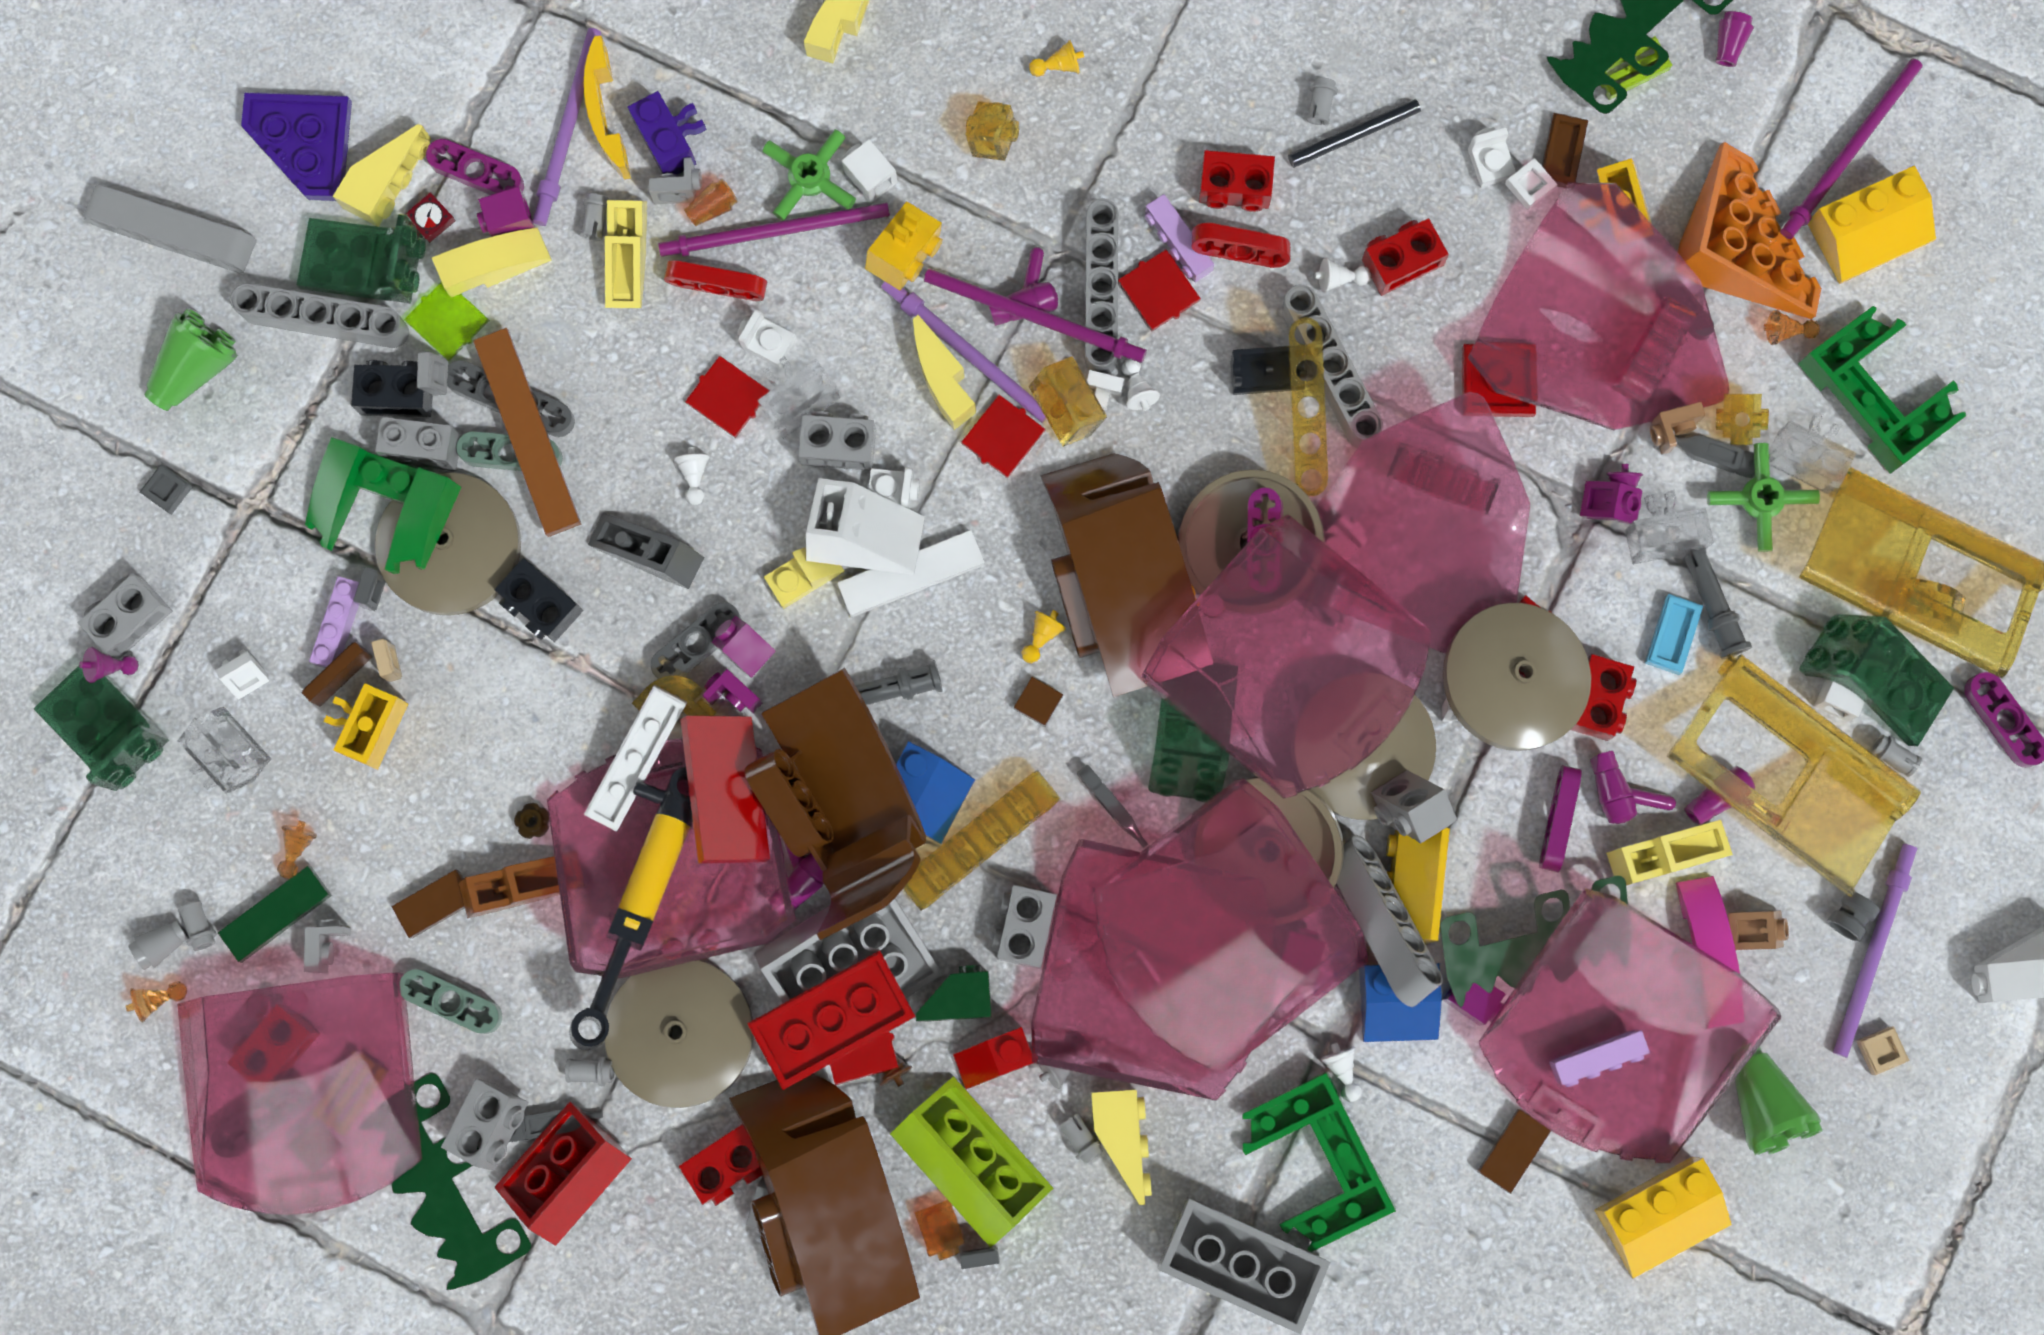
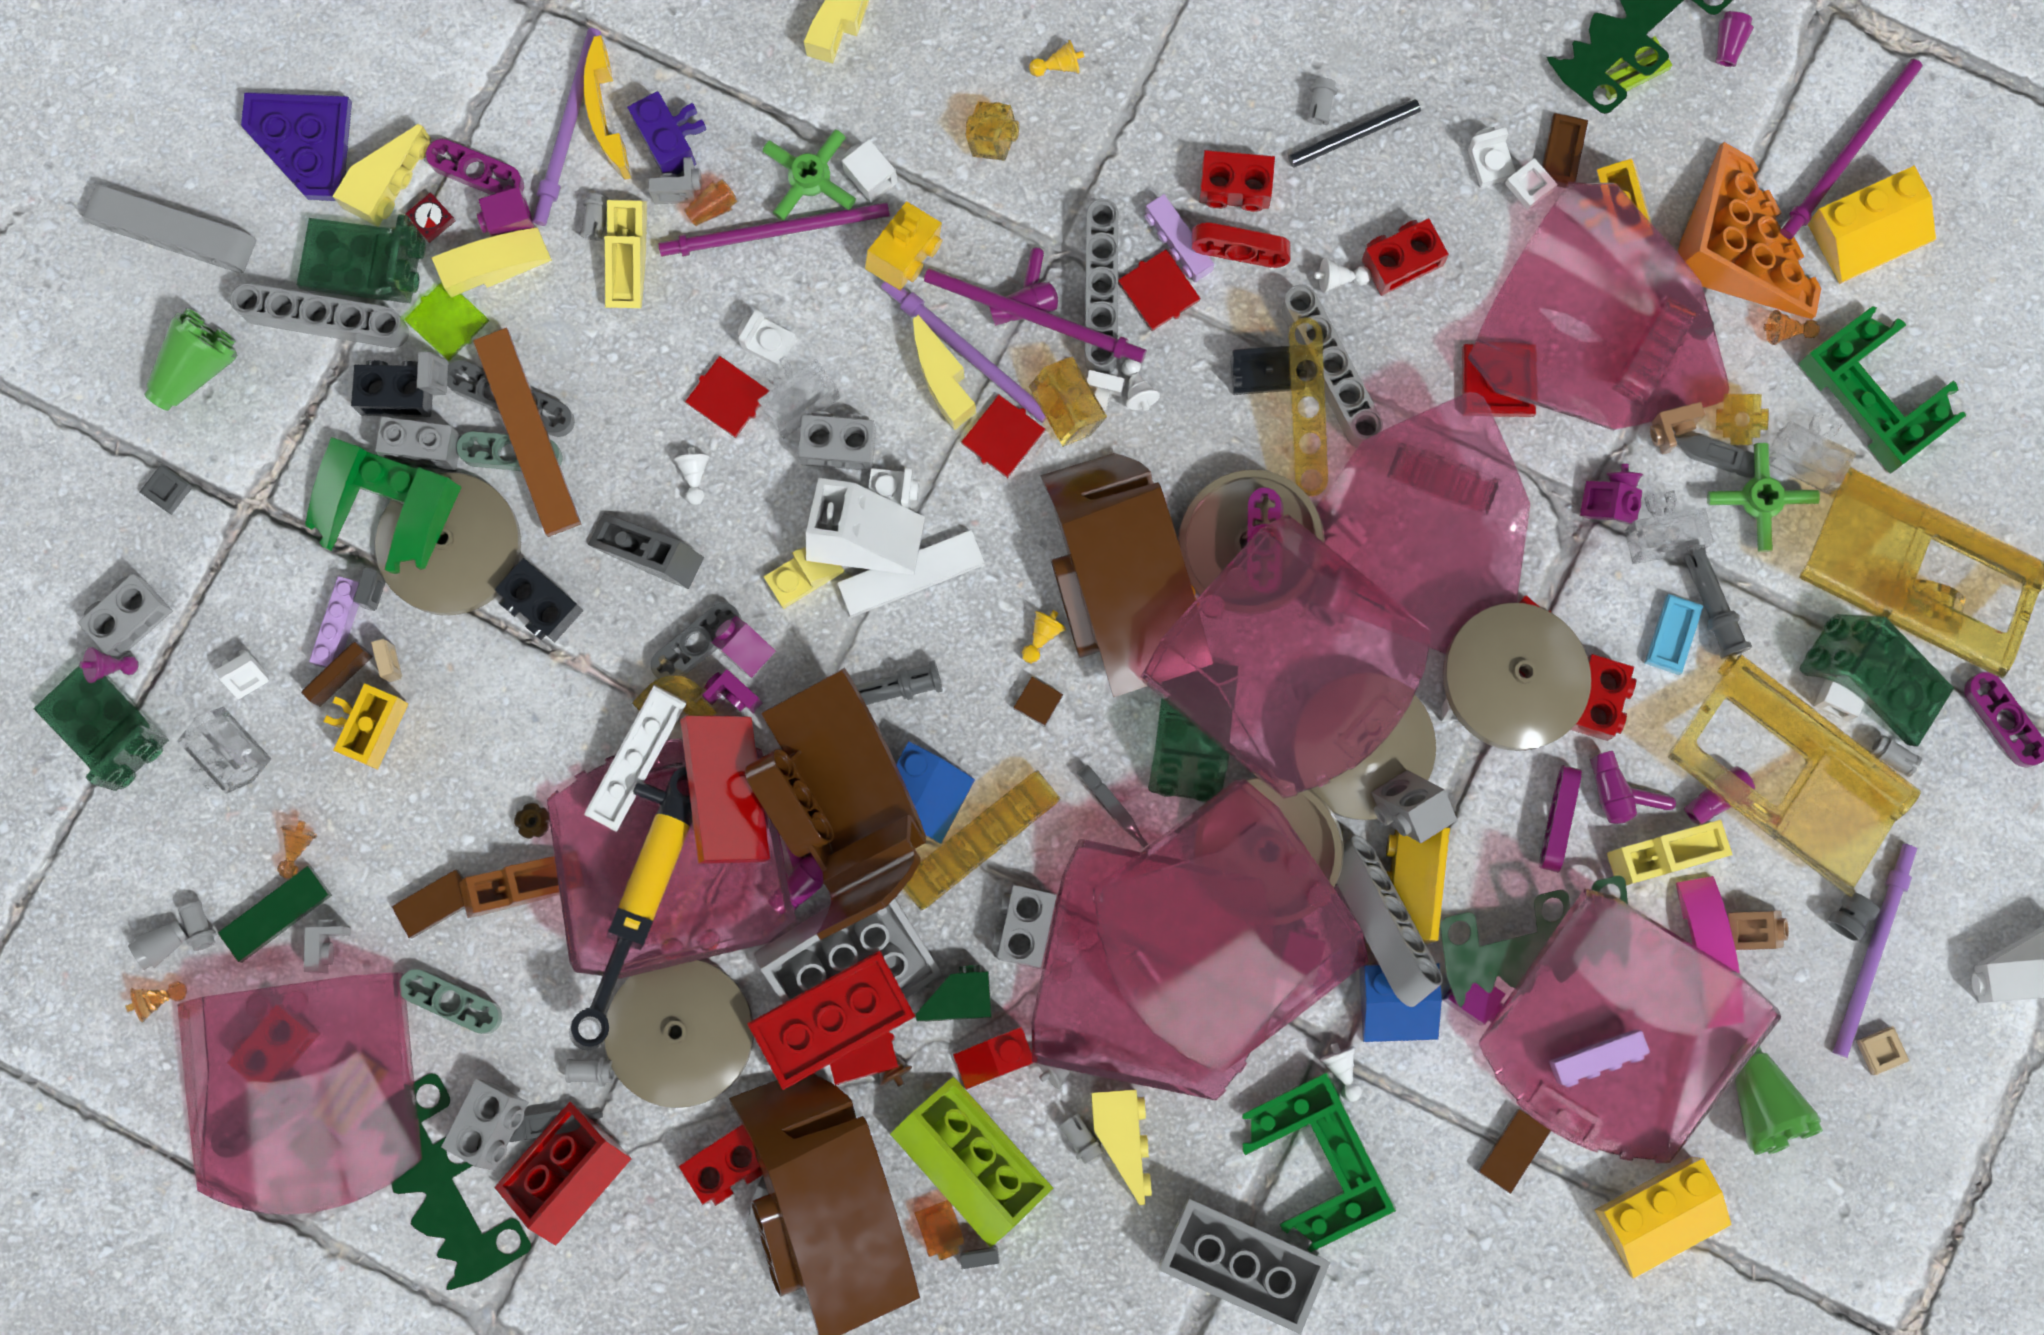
(715, 280): red beam -> none

